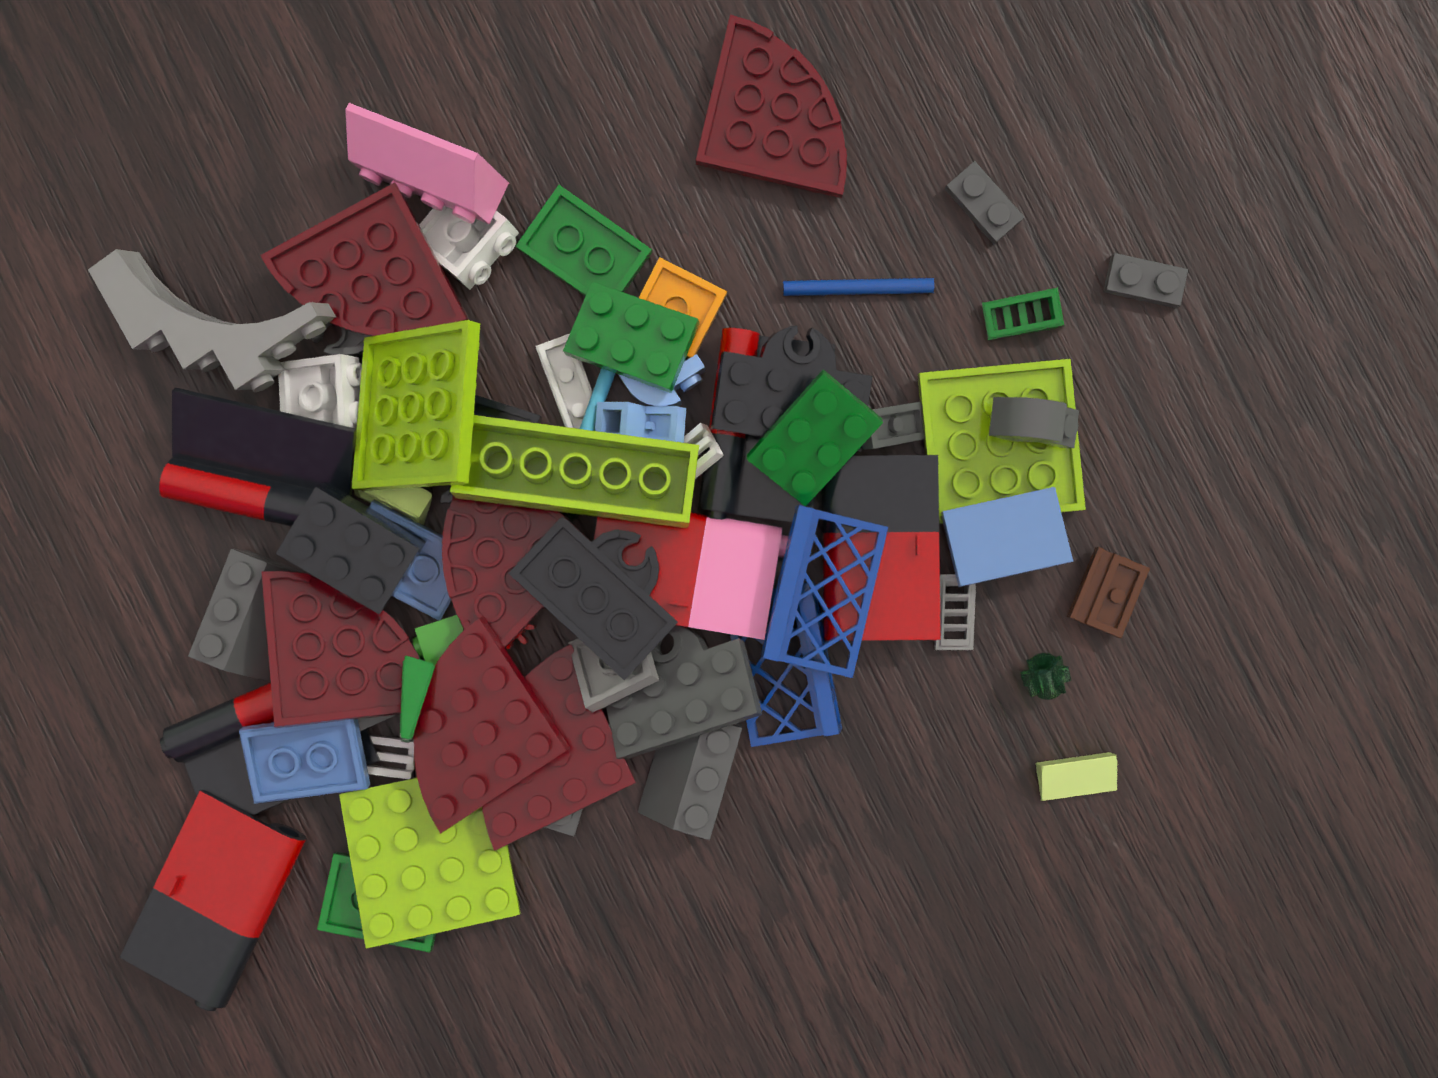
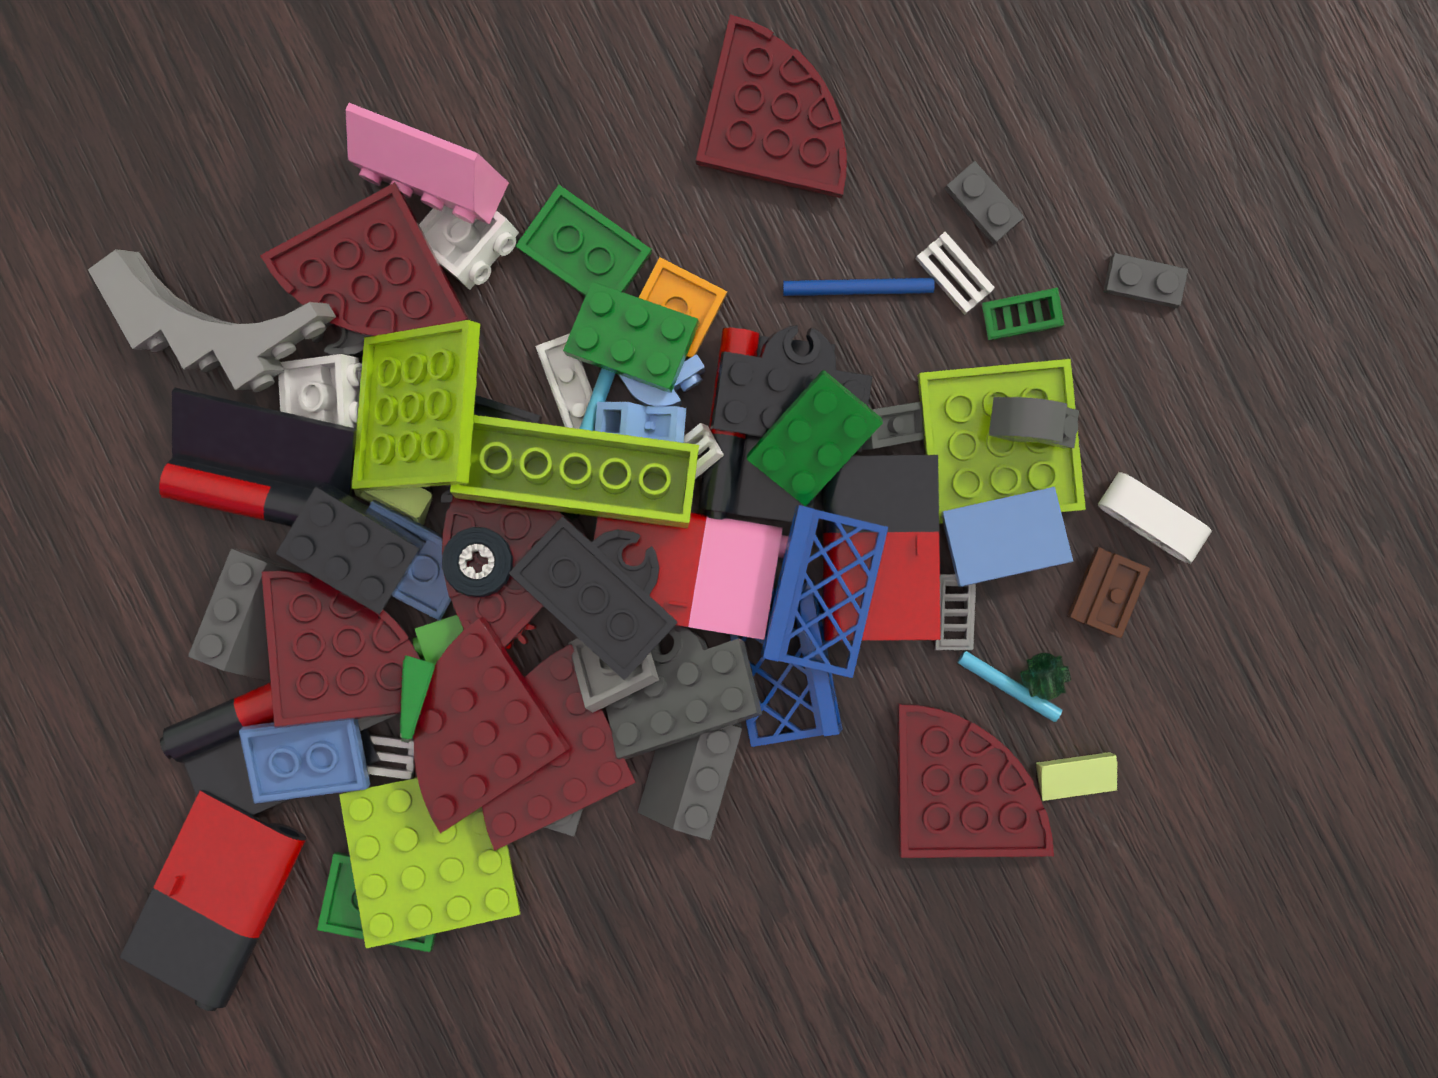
(461, 549): none -> black bush
(962, 259): none -> white tile
(963, 791): none -> dark red plate
(1009, 686): none -> medium azure bar
(1154, 517): none -> white beam

